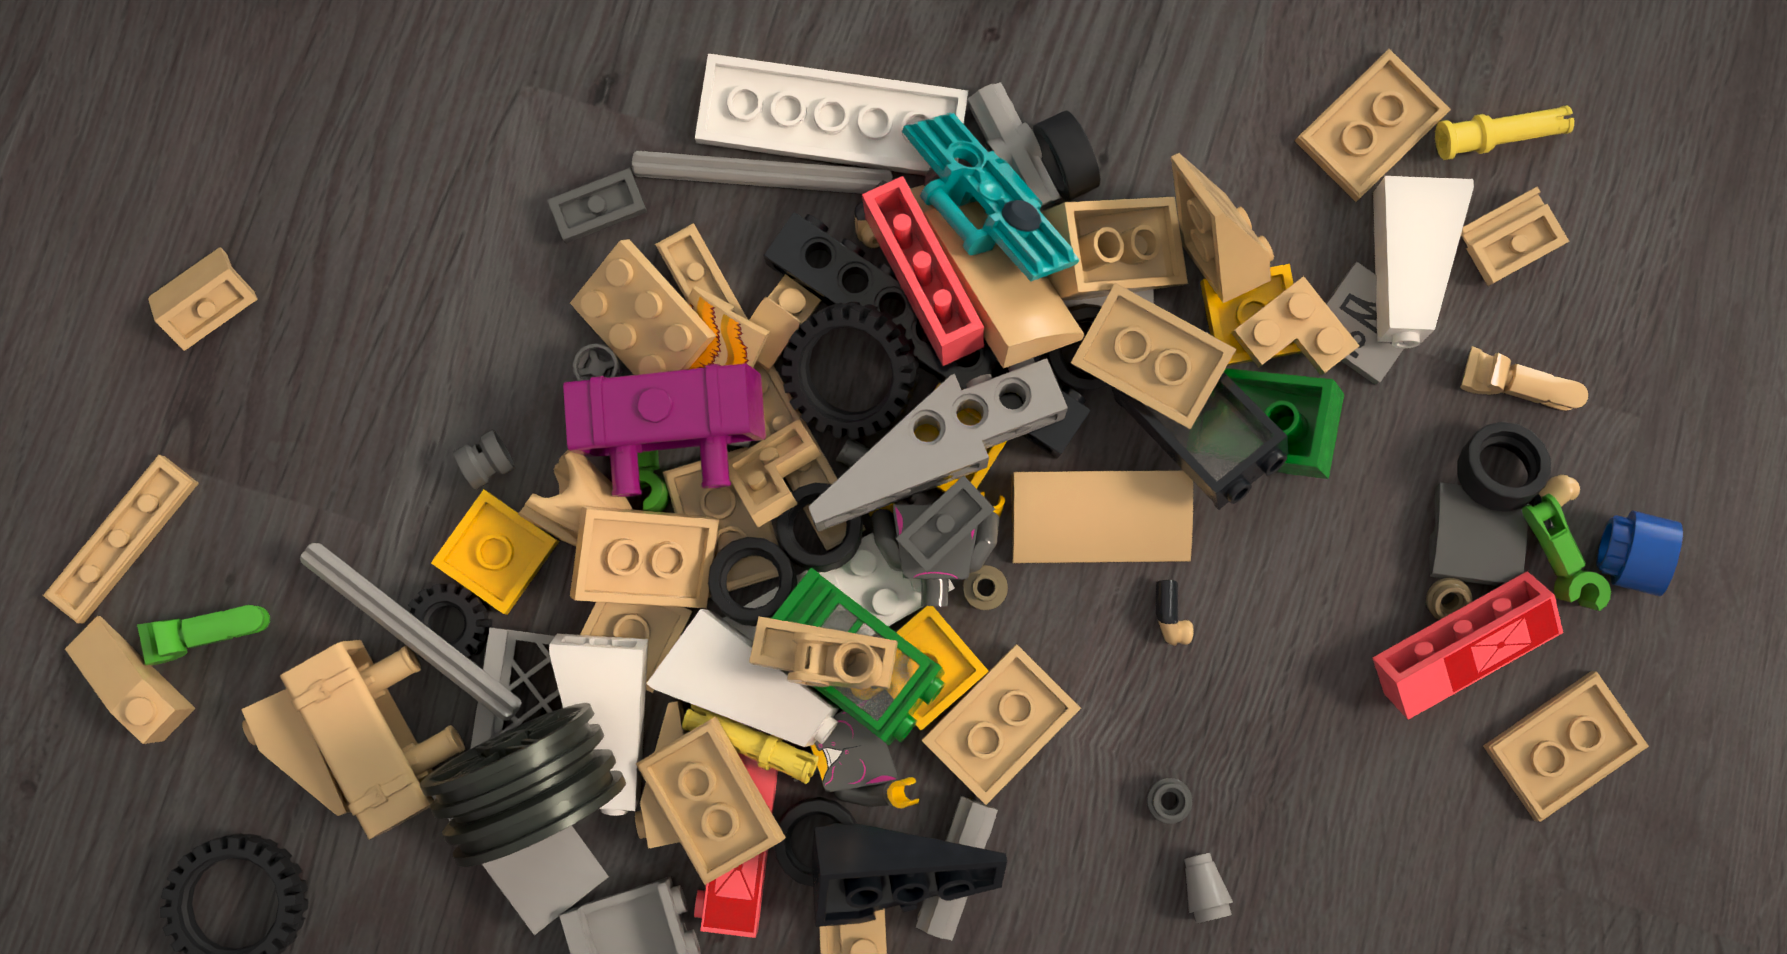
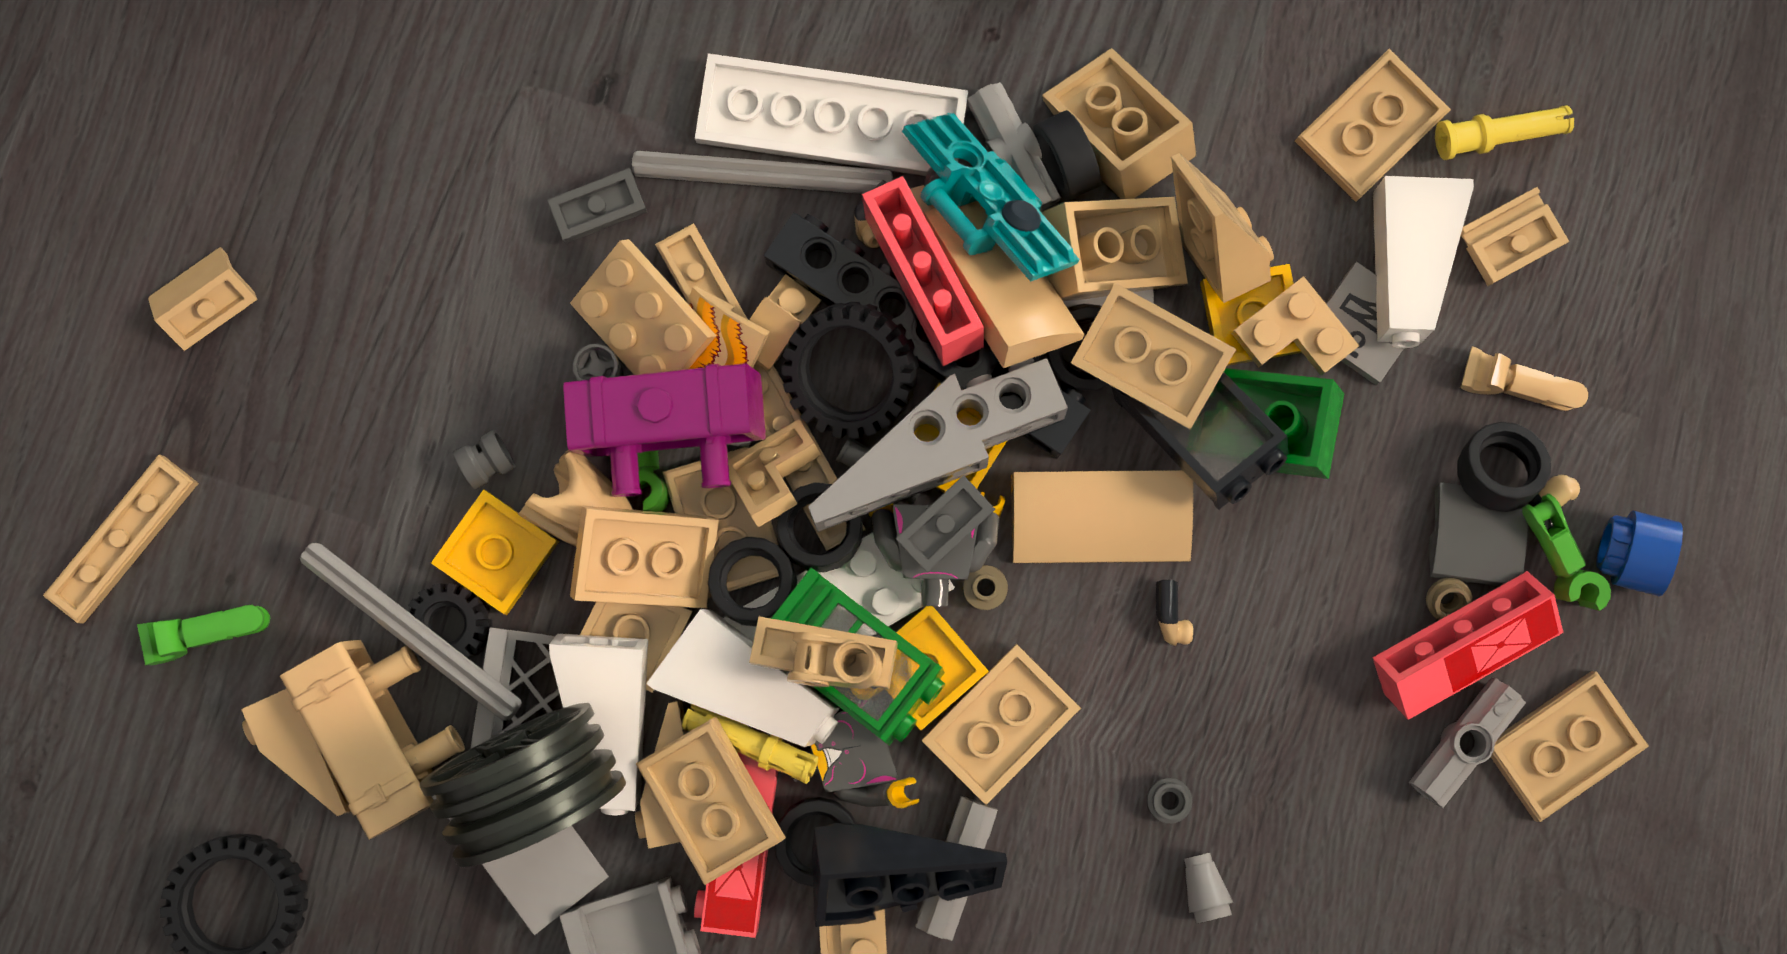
(126, 686): tan slope -> none
(1125, 122): none -> tan slope
(1486, 720): none -> light grey piece

